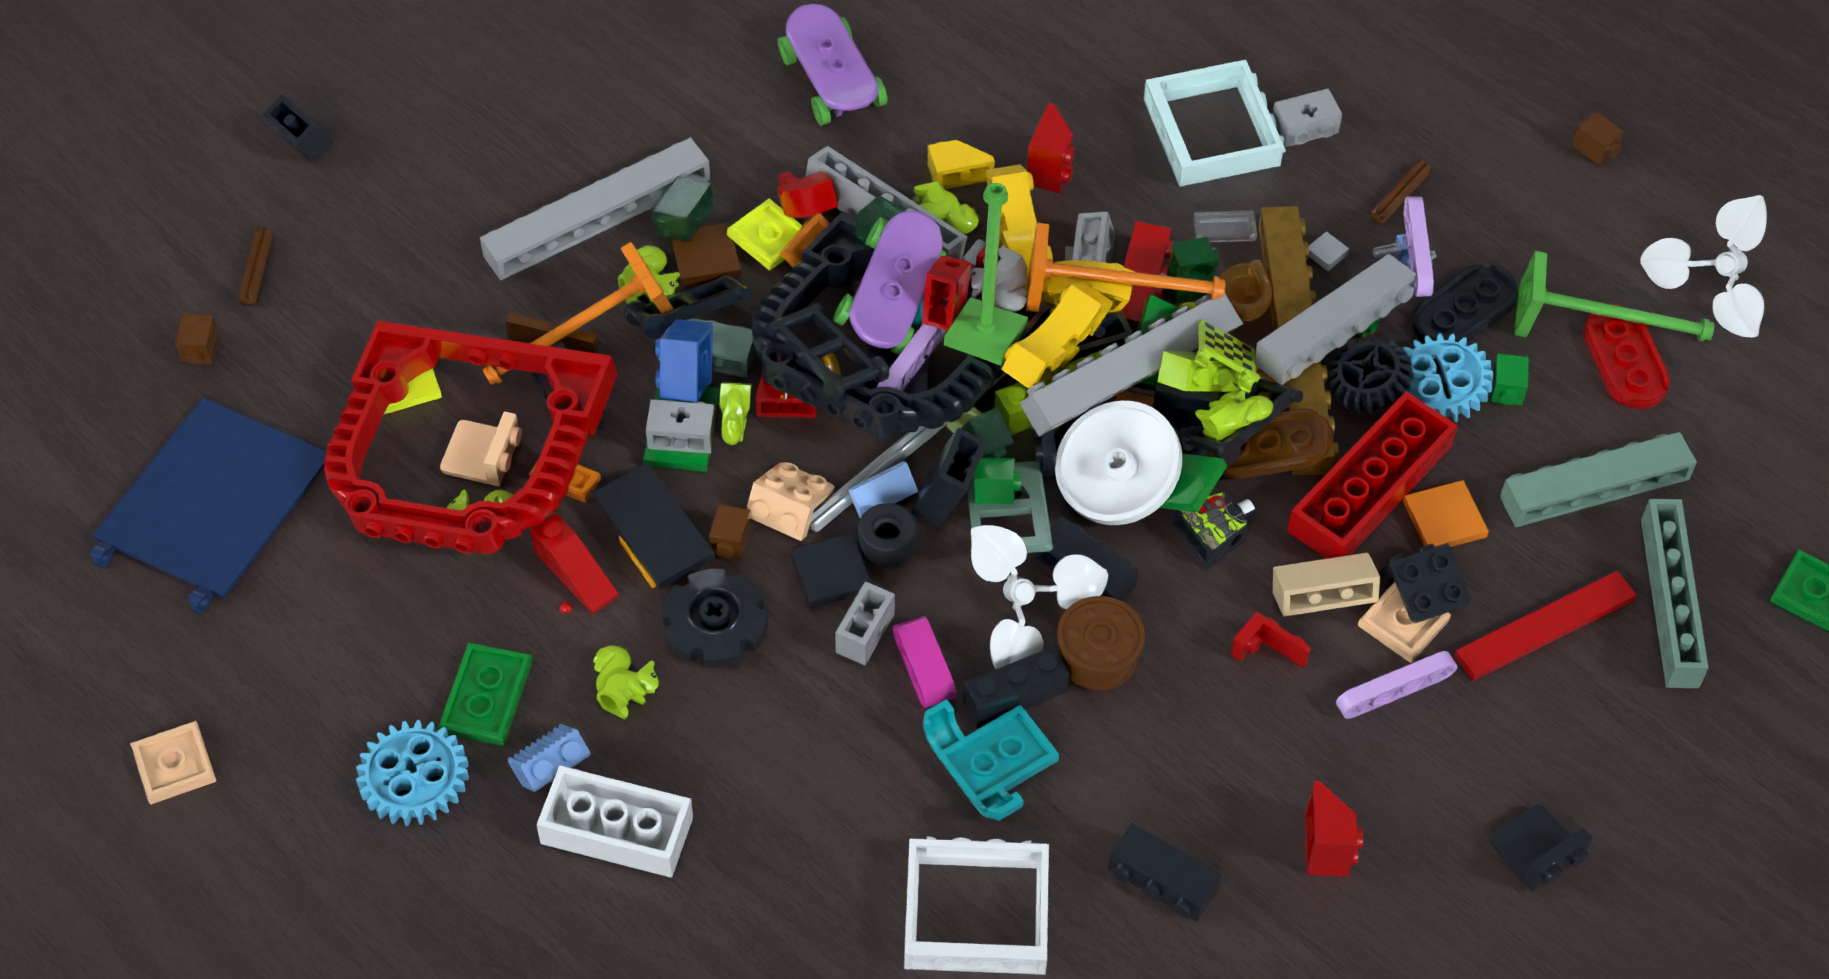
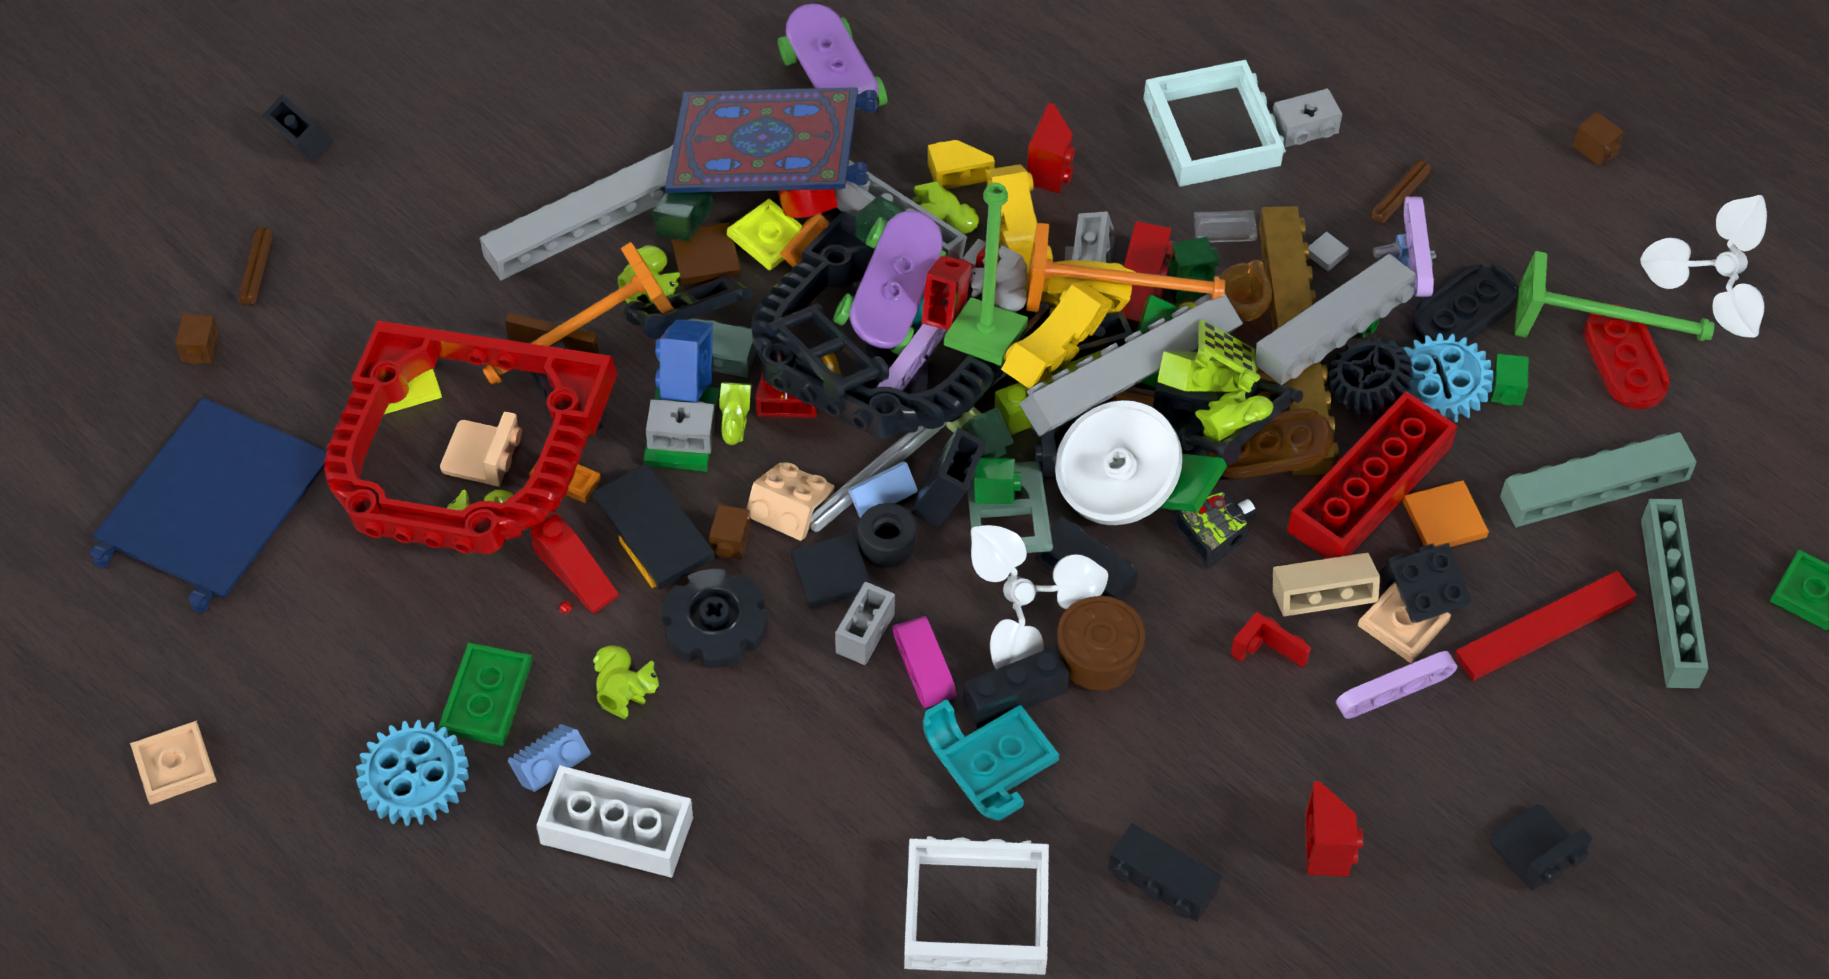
(767, 140): none -> flag

